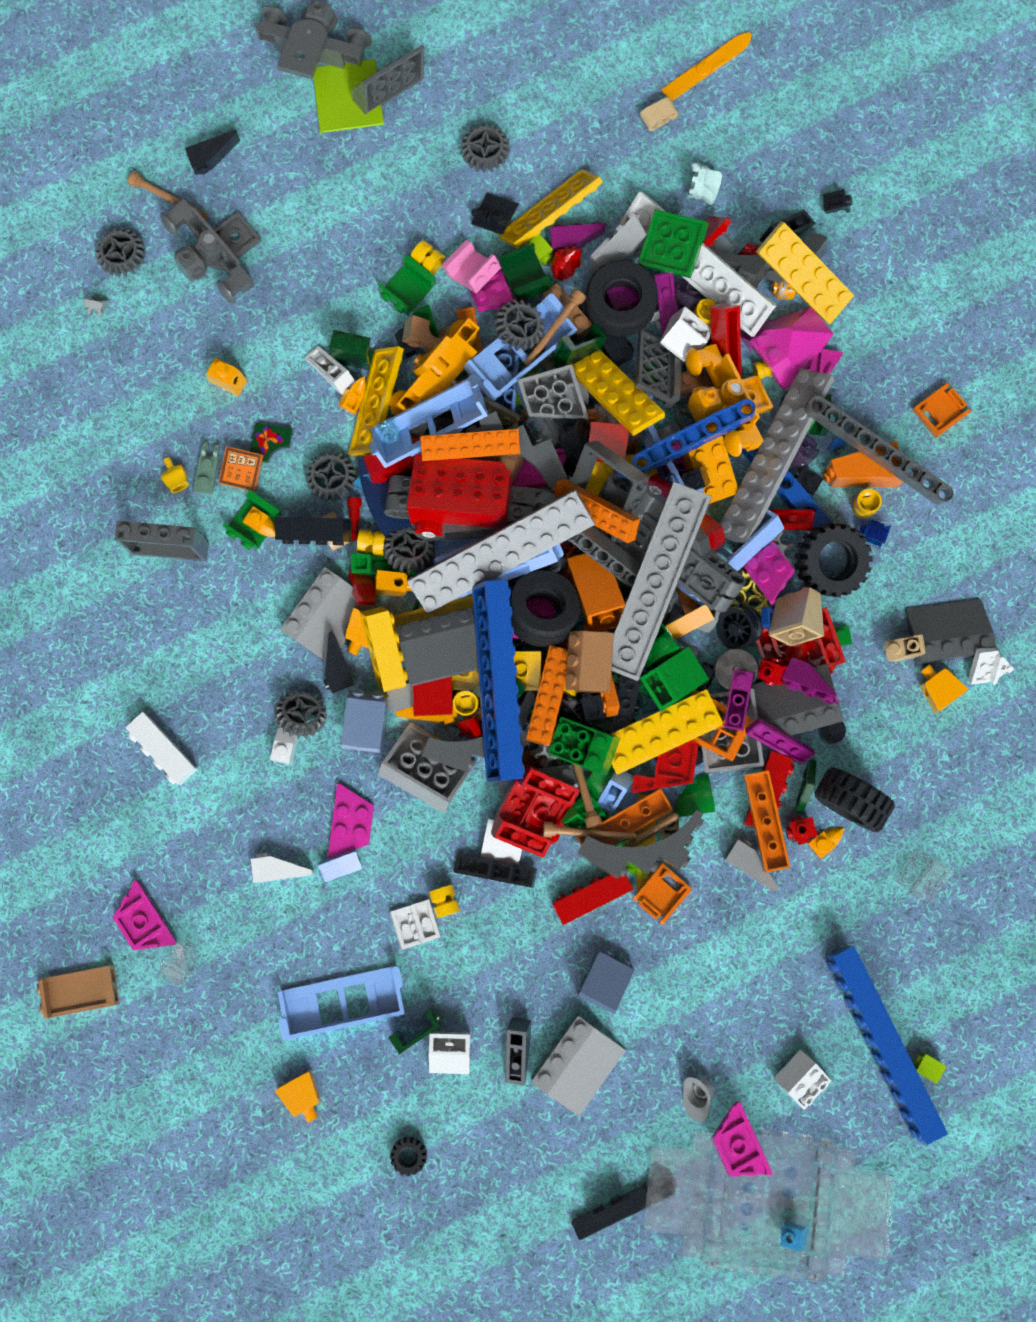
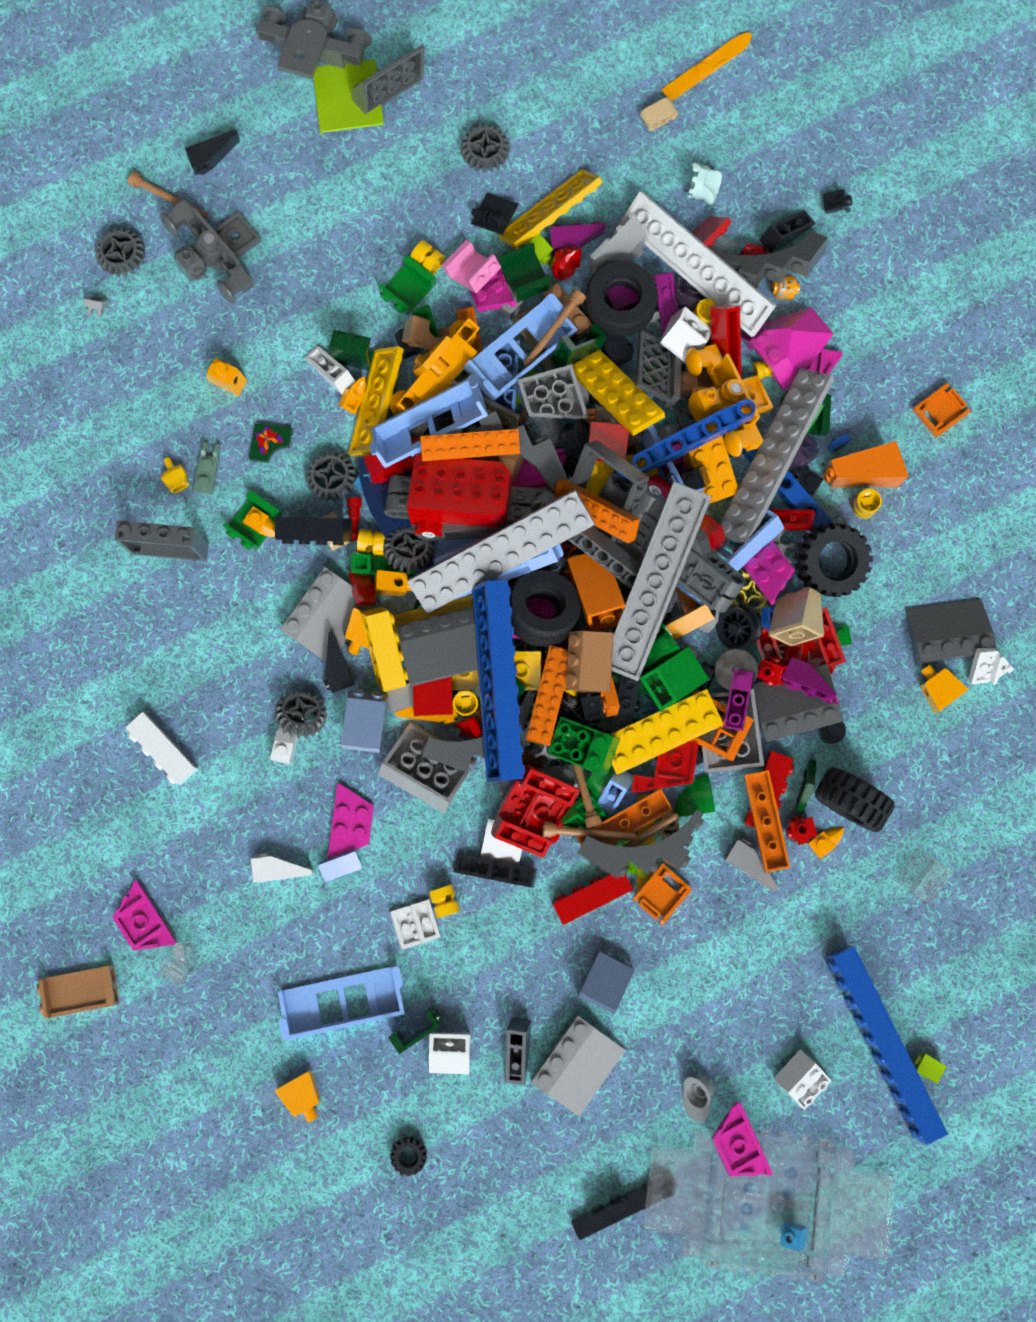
(240, 469): tile -> none
(389, 431): clear light blue brick -> none
(524, 316): dark grey gear -> none
(673, 243): green plate -> none
(779, 741): magenta tile -> none
(804, 272): yellow plate -> none
(875, 532): clear blue window -> none
(888, 450): dark grey beam -> none
(905, 648): tan slope -> none

